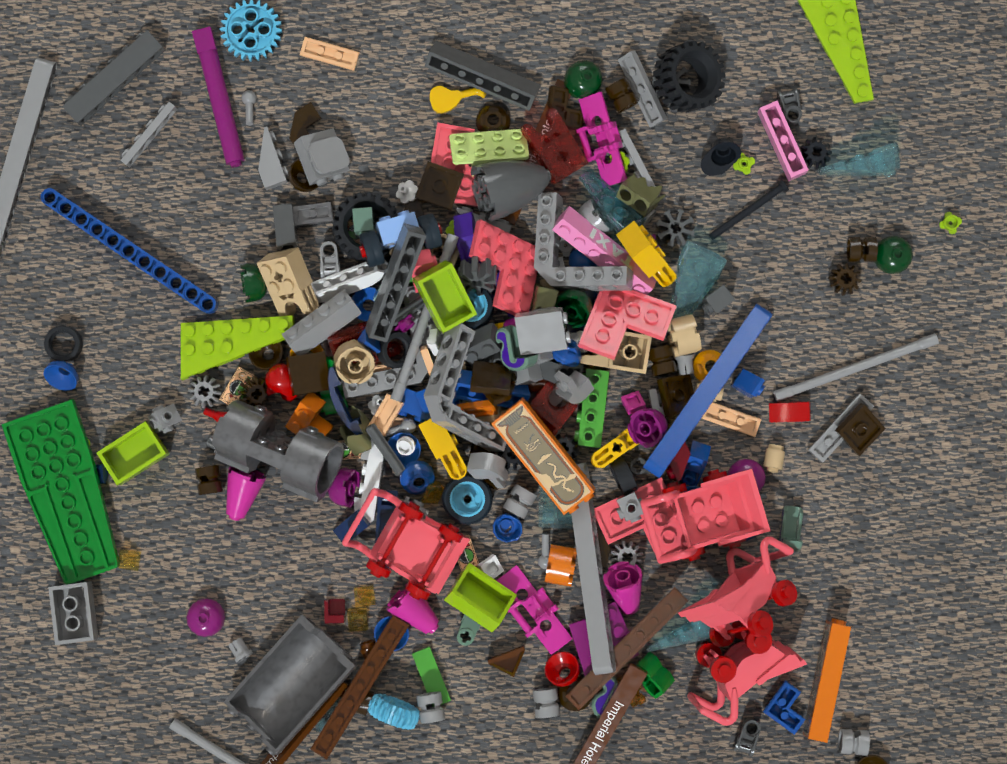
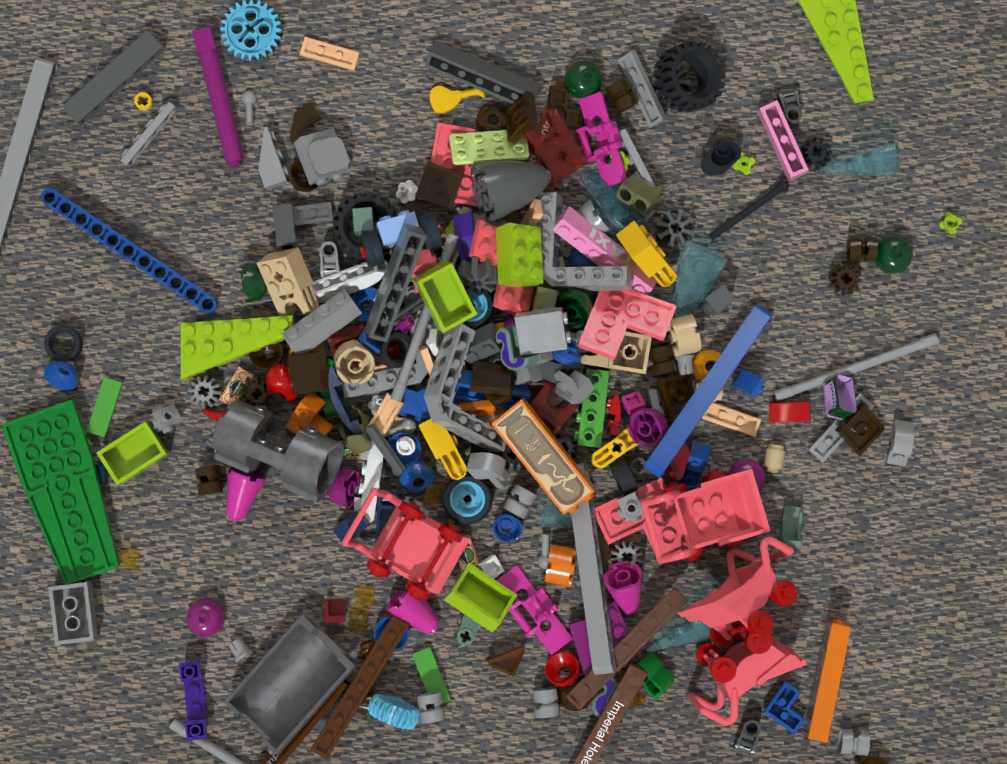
(104, 407): none -> bright green tile
(144, 95): none -> yellow bush
(195, 700): none -> dark purple slope
(519, 255): none -> lime piece
(520, 117): none -> dark brown tile
(533, 214): none -> light nougat tile
(614, 409): none -> red slope
(839, 398): none -> lavender piece
(901, 442): none -> light grey brick

